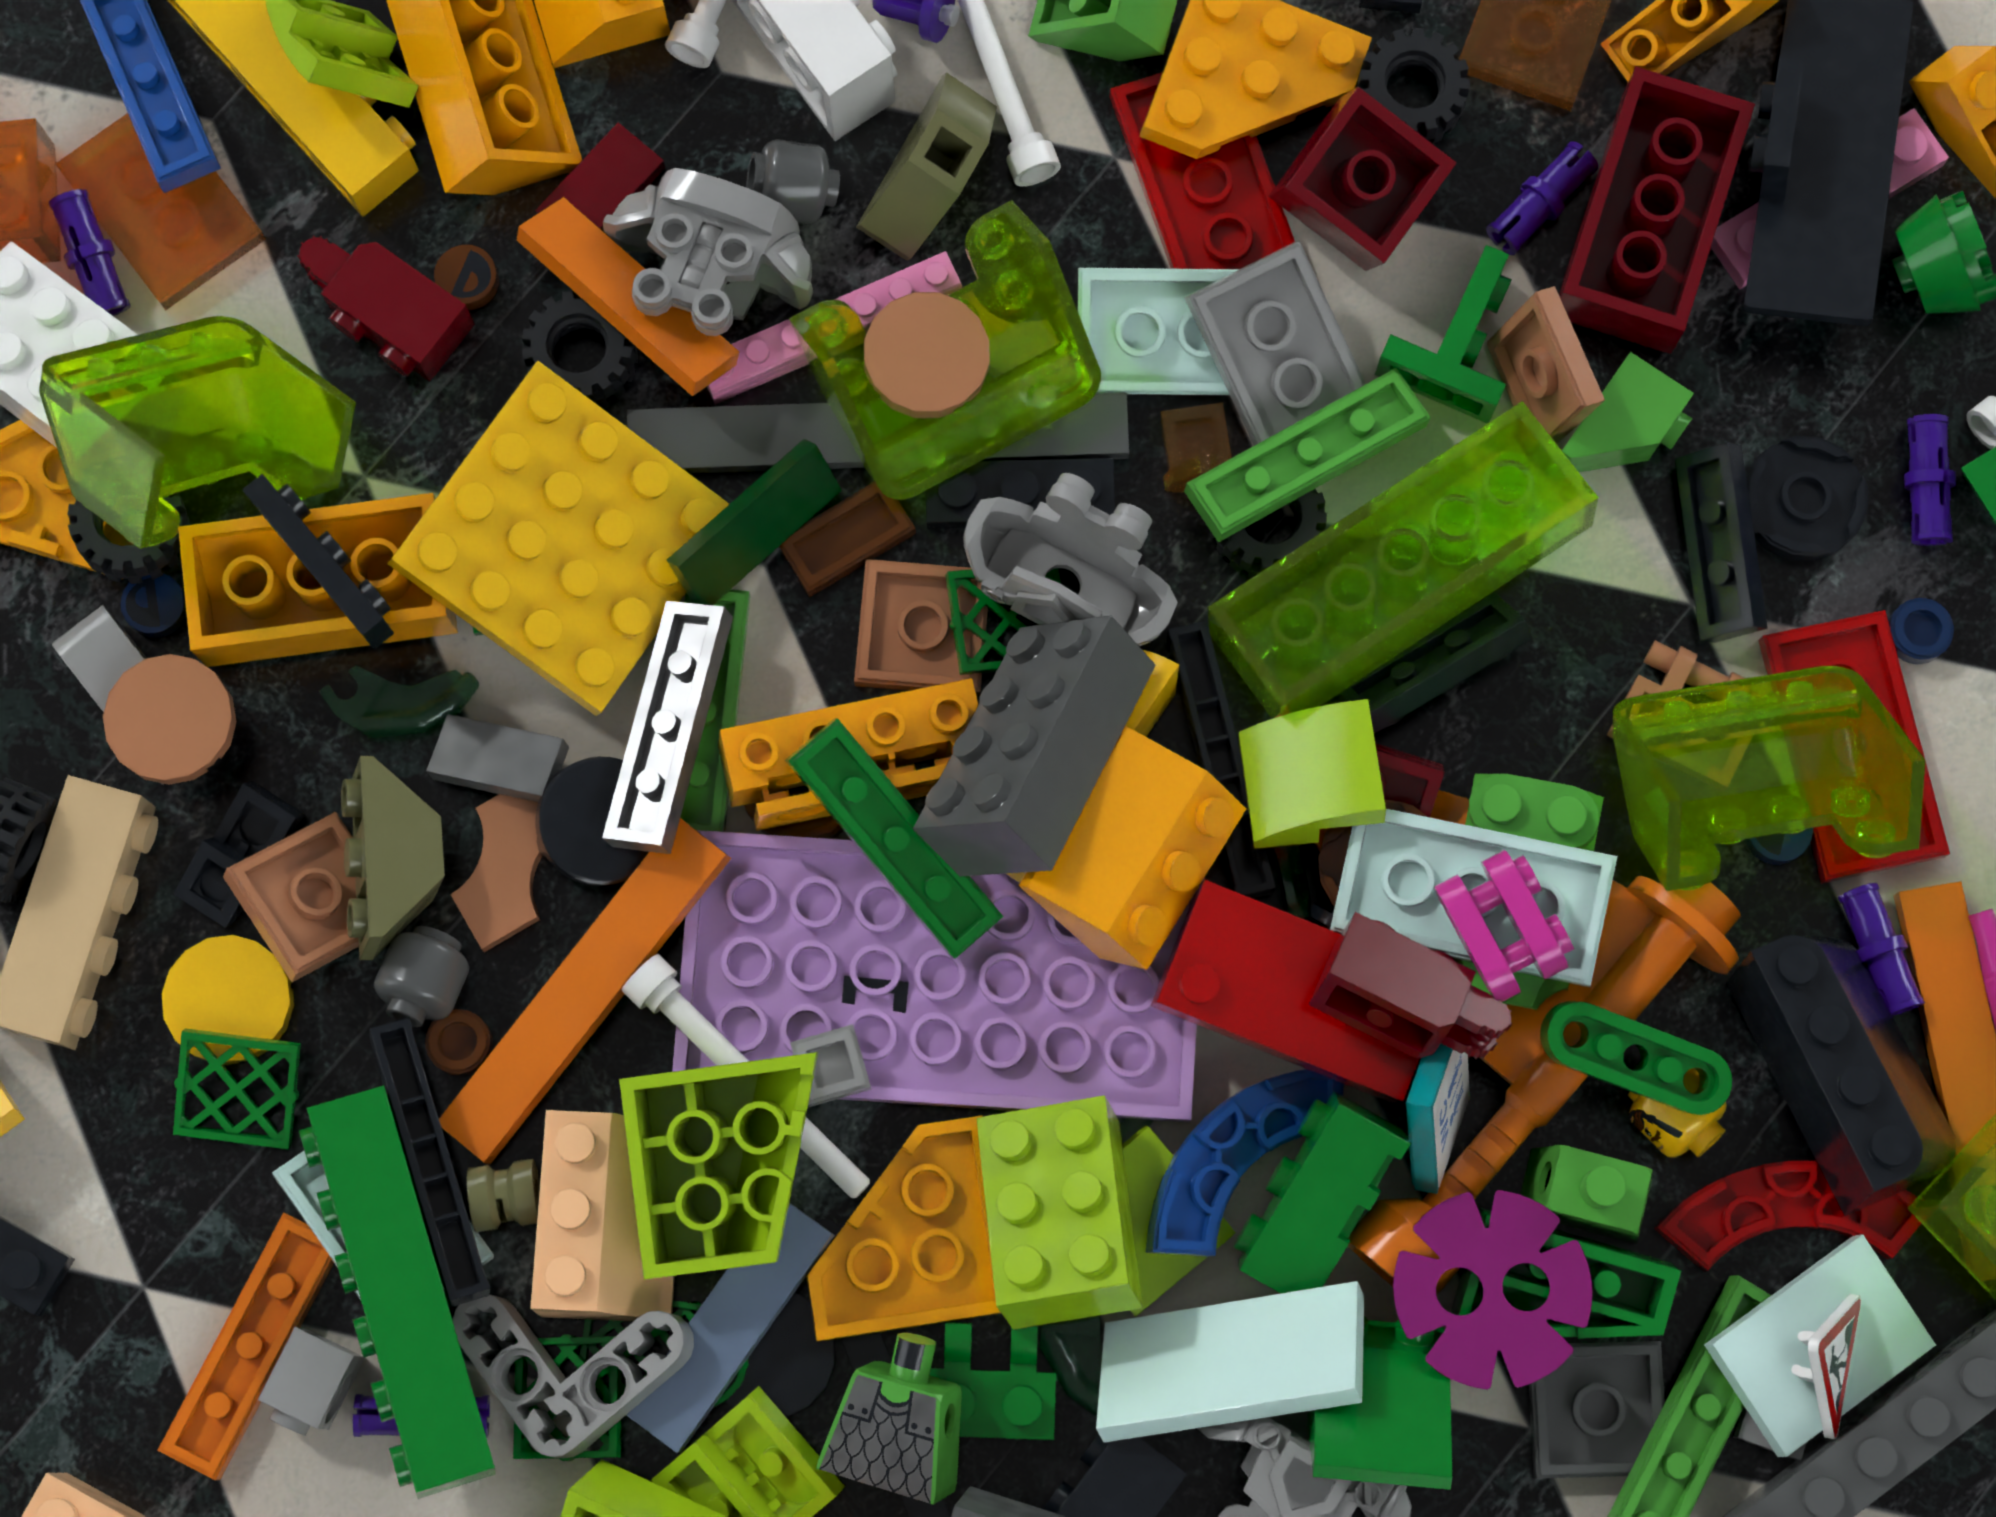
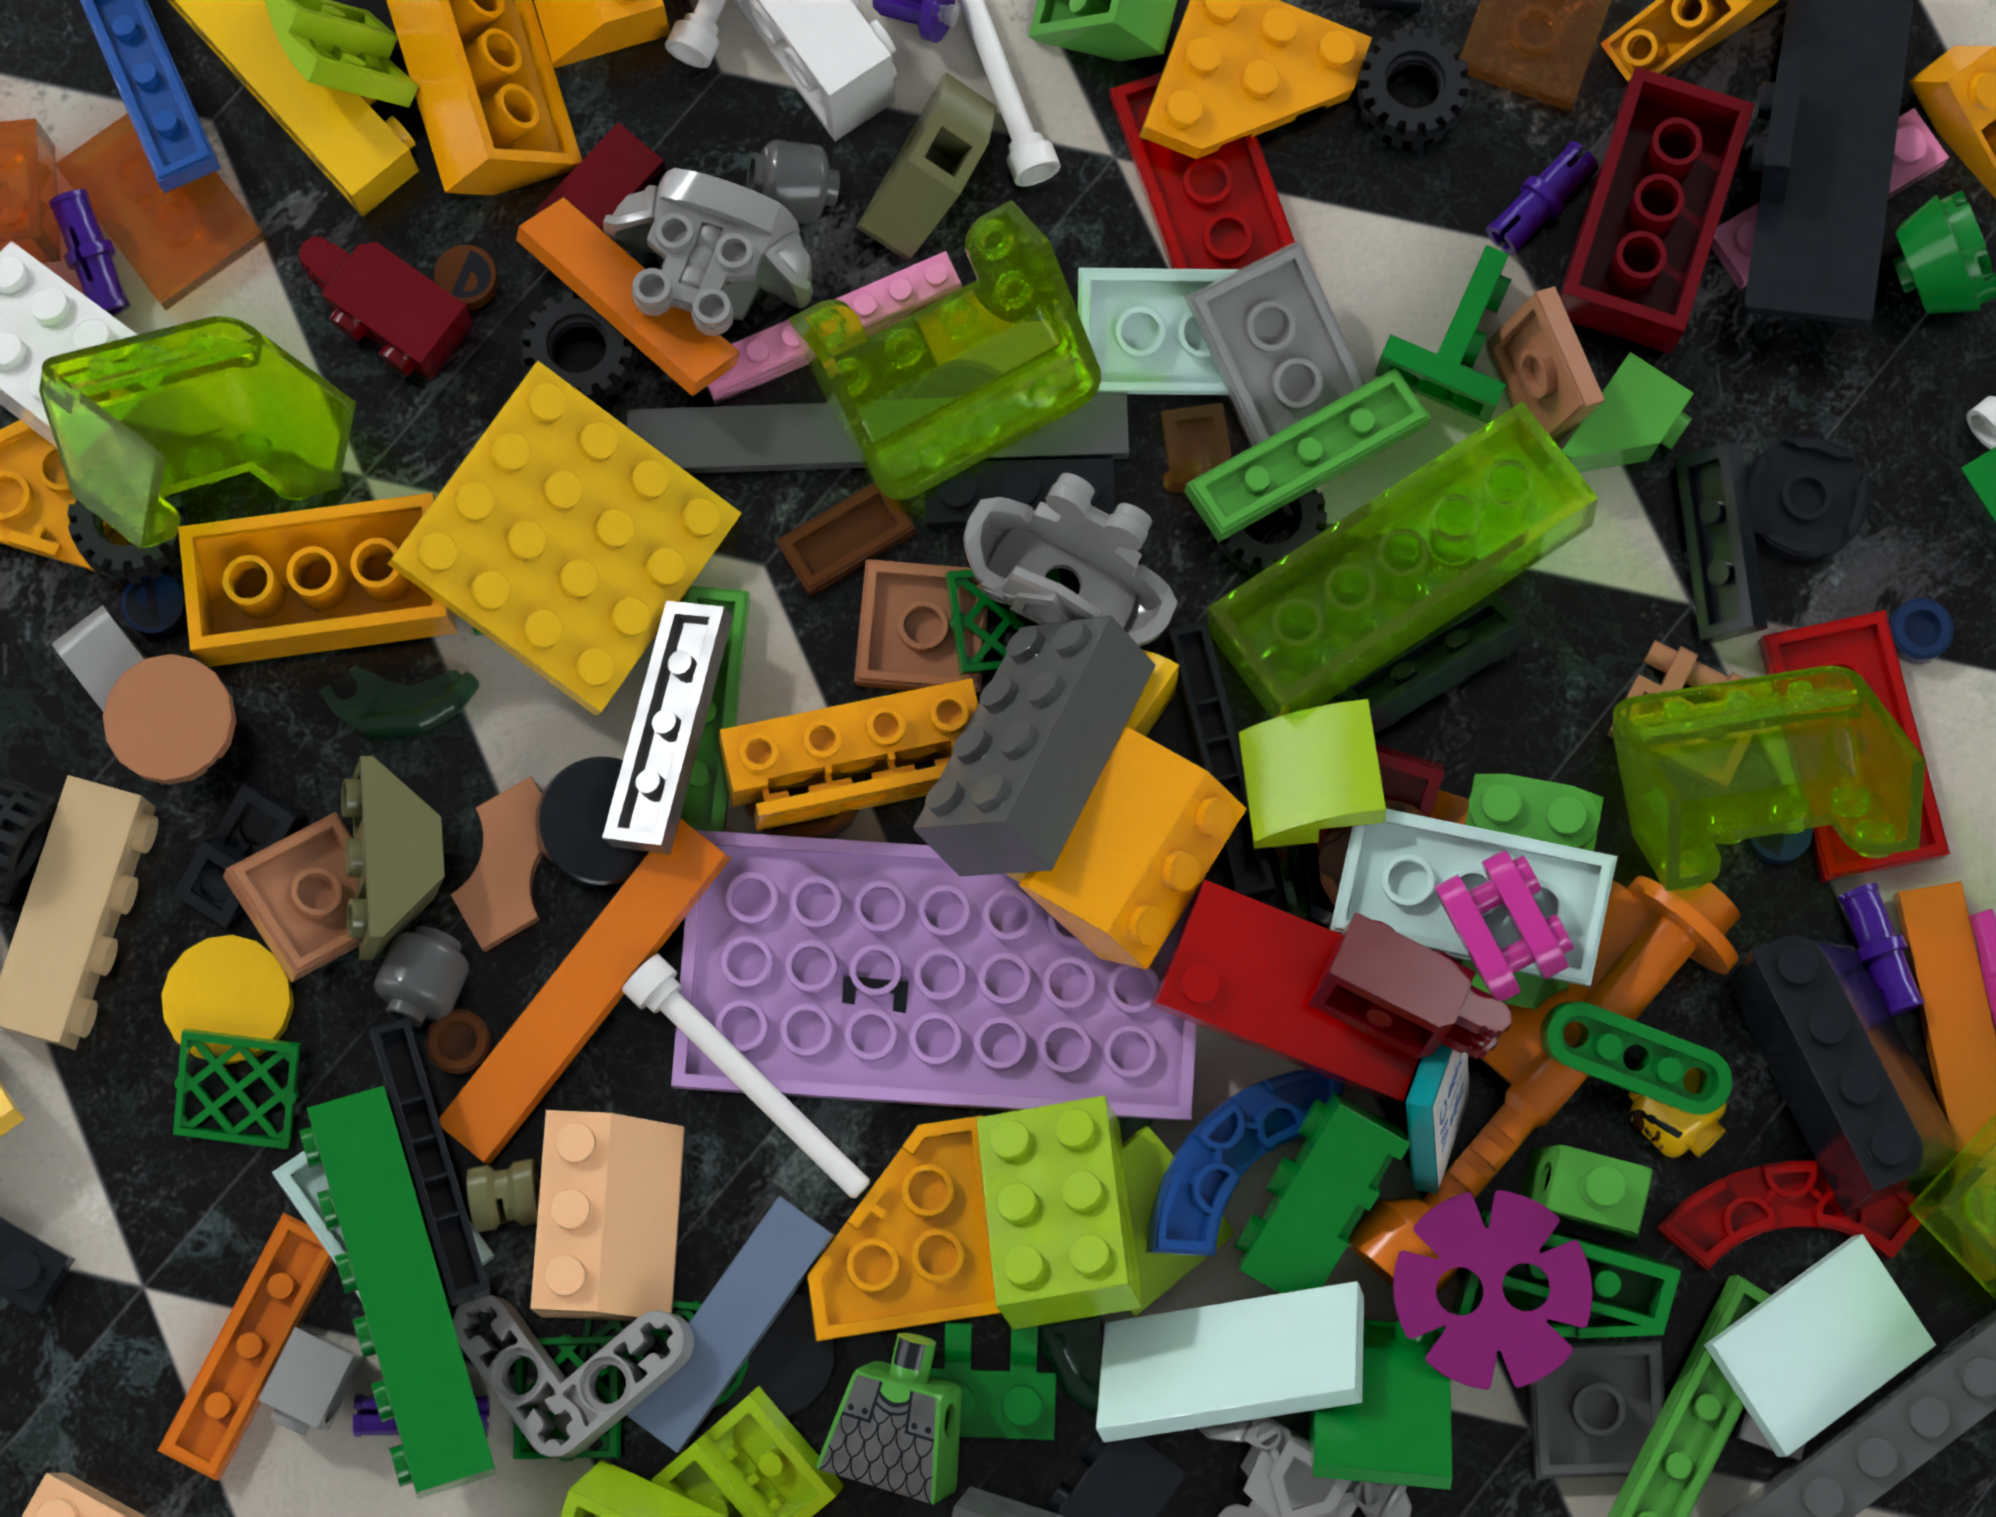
(322, 558): black plate -> none
(496, 758): dark grey tile -> none
(715, 1161): lime wedge -> none
(754, 524): dark green tile -> none
(838, 1067): light grey tile -> none
(882, 828): green tile -> none
(926, 354): nougat tile -> none
(1362, 179): dark red brick -> none
(1830, 1361): white piece -> none
(1929, 480): dark purple pin -> none

